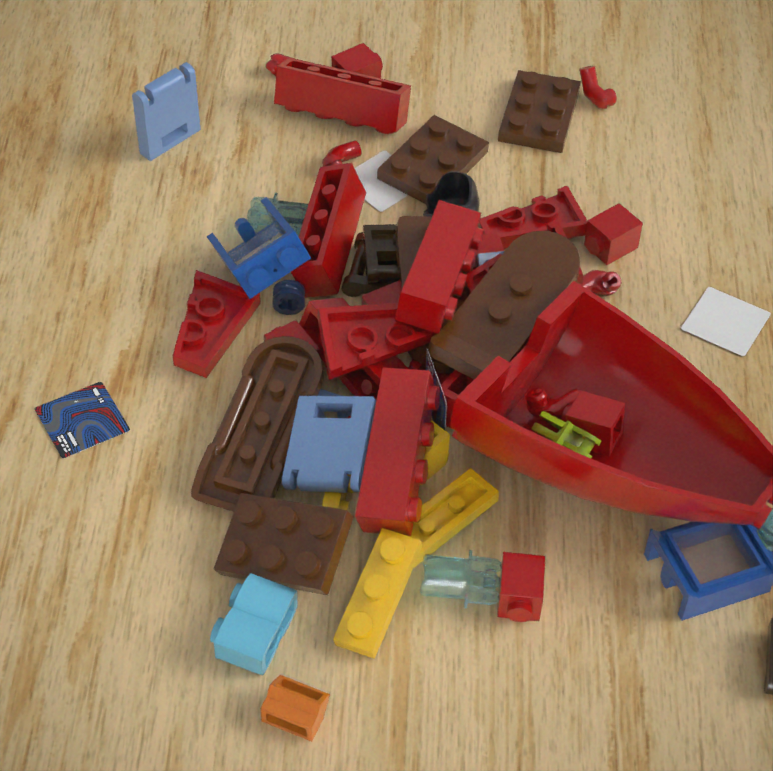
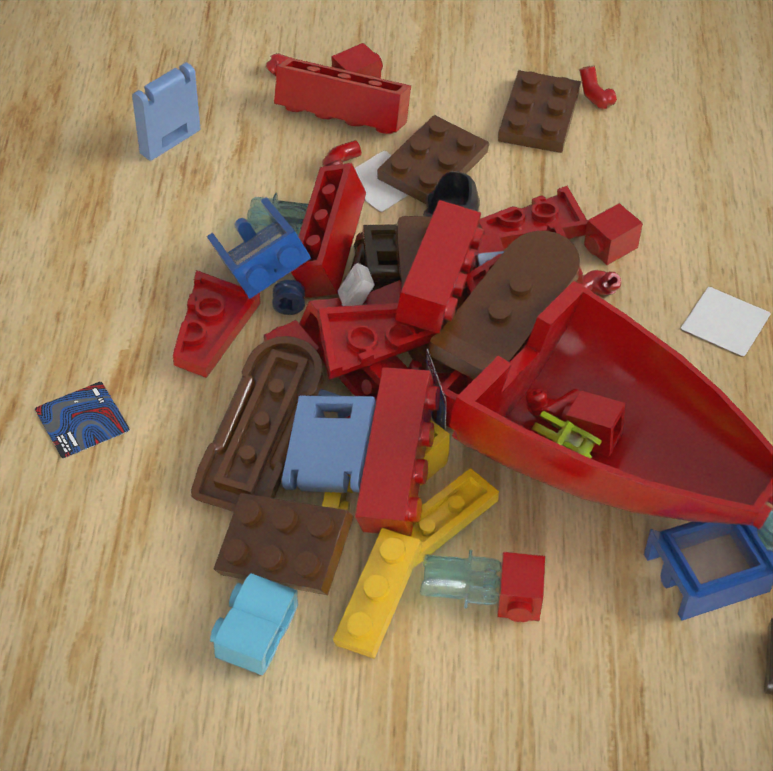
(294, 707): orange piece -> none
(356, 286): none -> white tile

